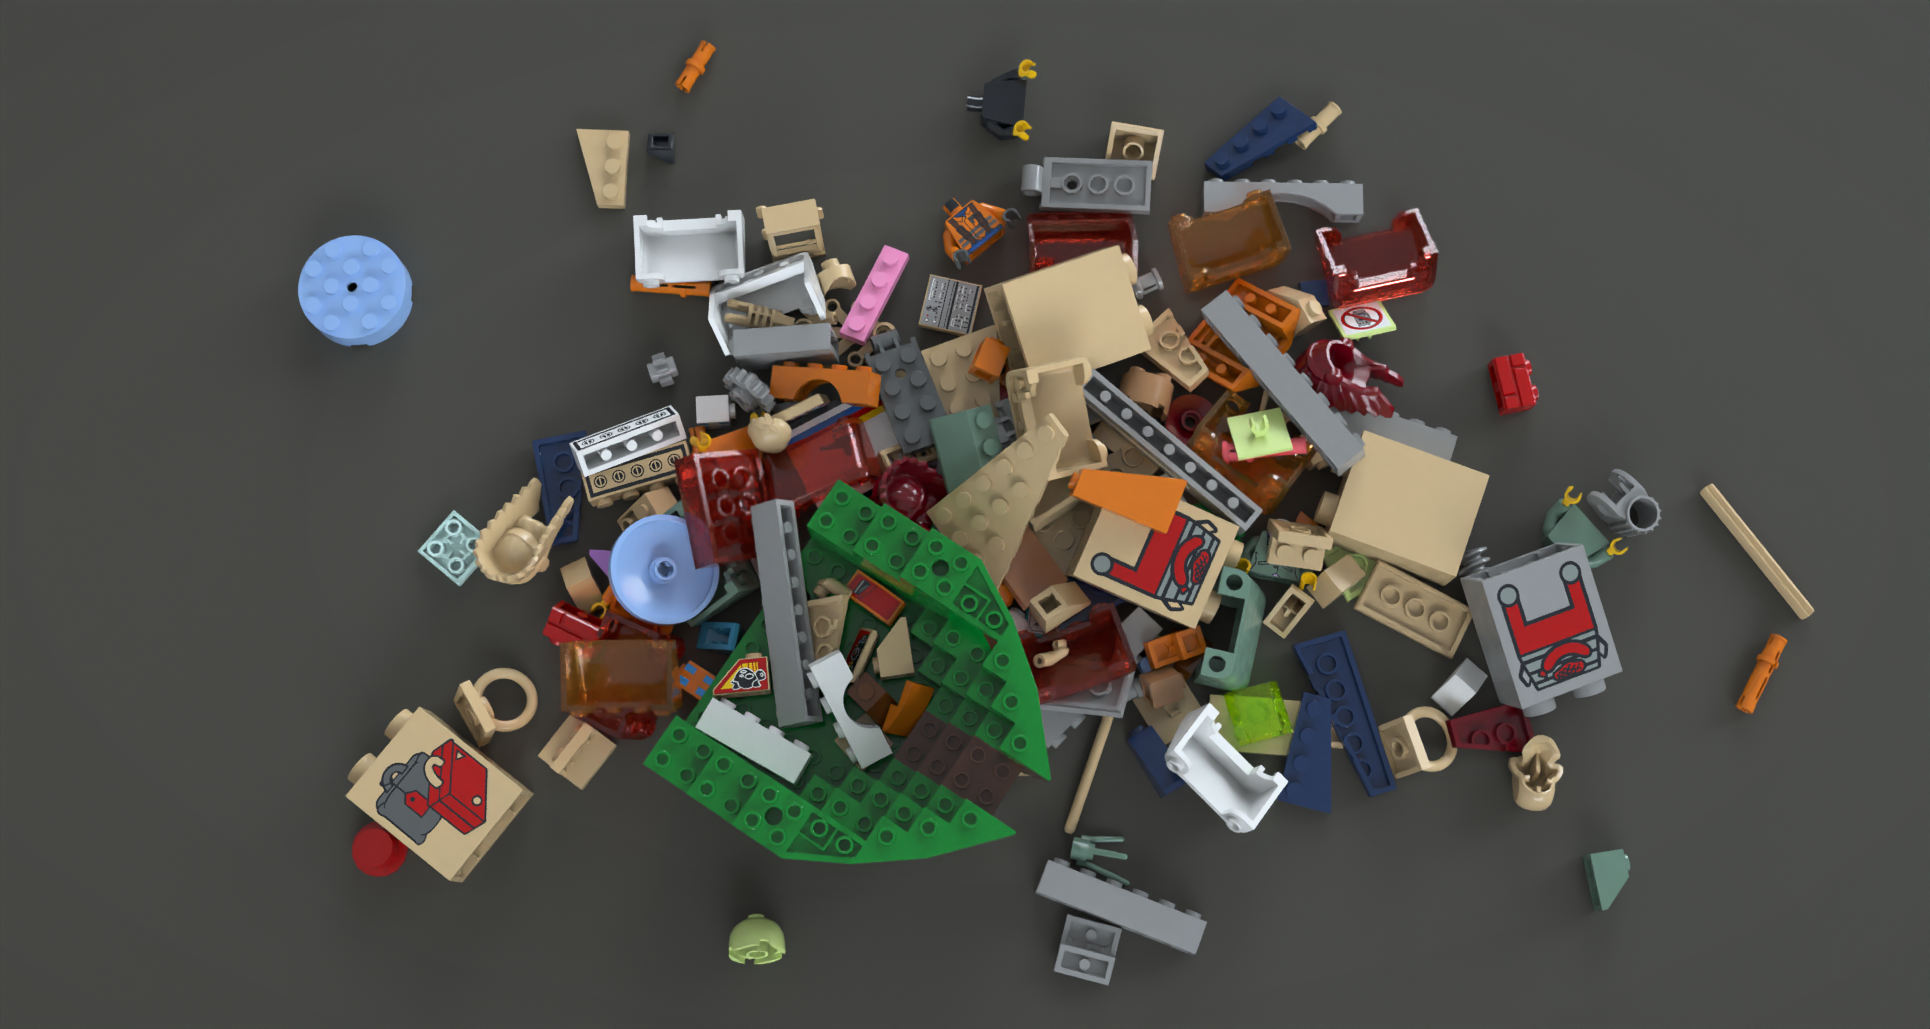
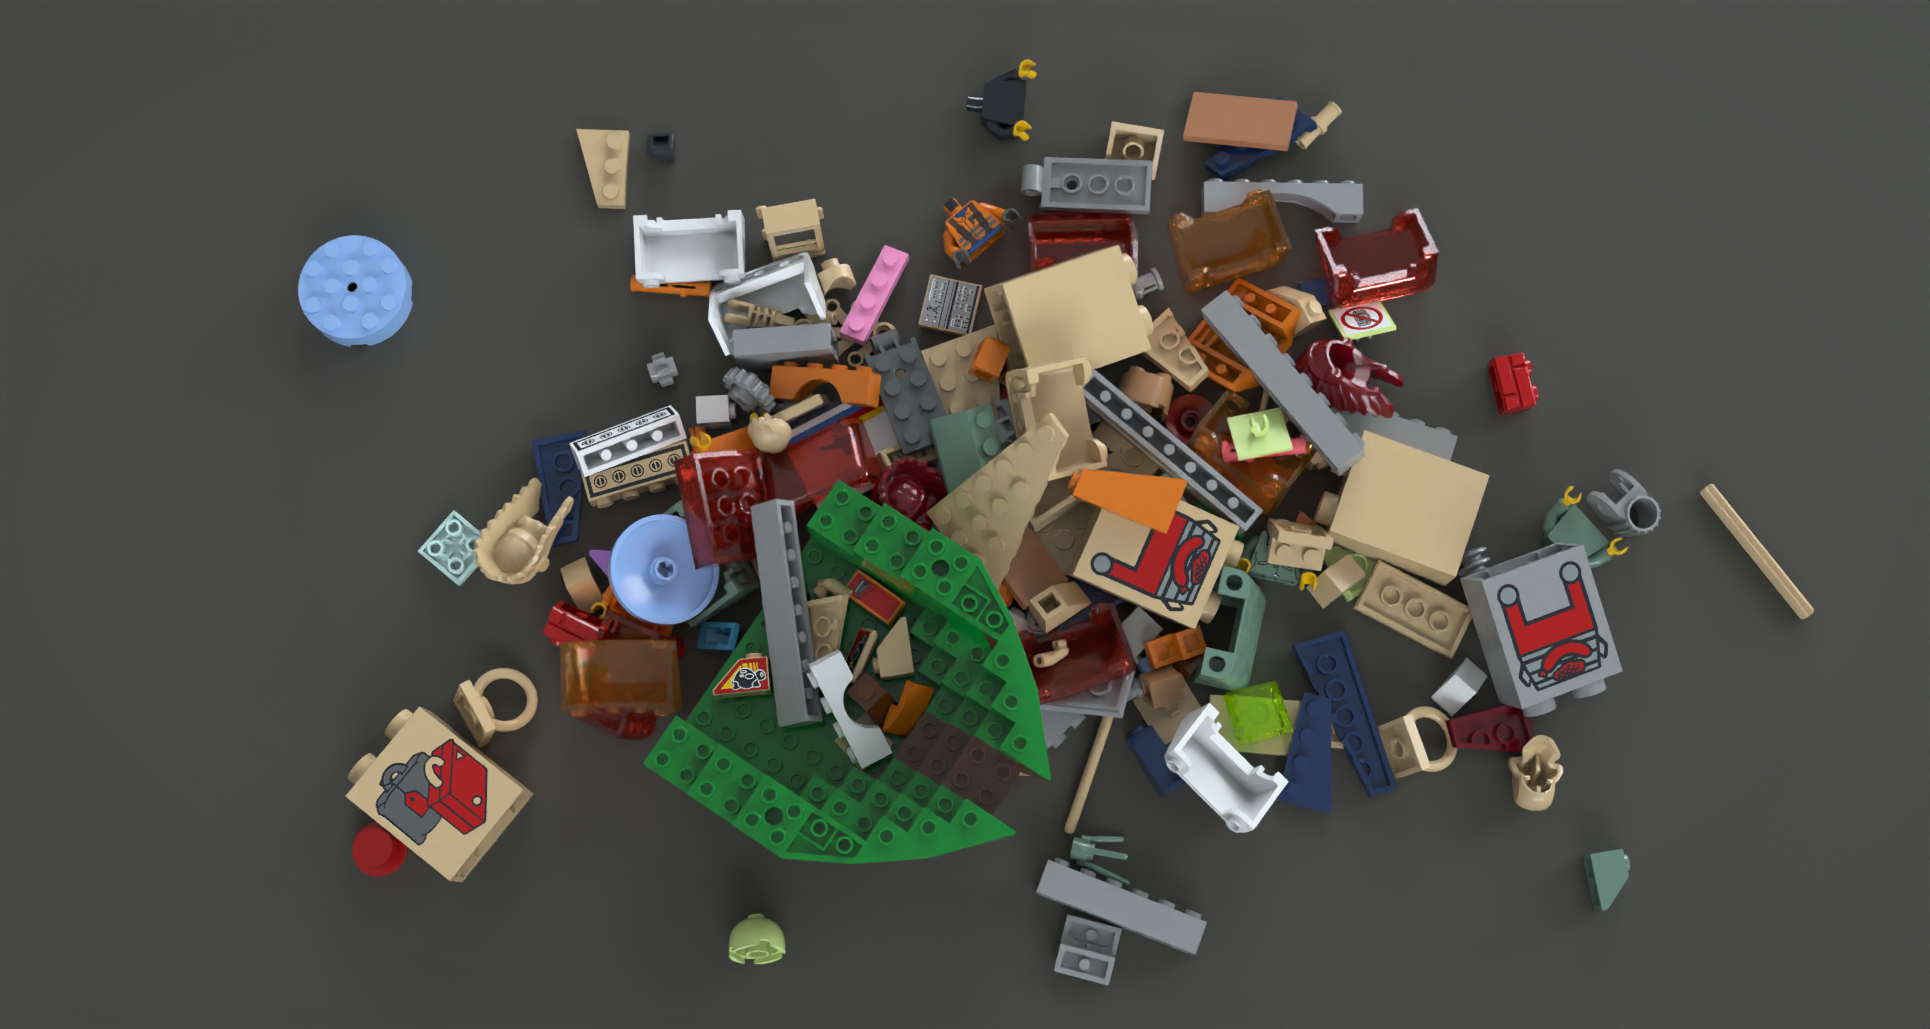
(577, 751): tan bracket -> none
(649, 504): tan slope -> none
(695, 66): orange pin -> none
(695, 679): orange brick -> none
(753, 741): white brick -> none
(1240, 121): none -> nougat tile
(1288, 611): tan slope -> none
(1766, 663): orange pin -> none

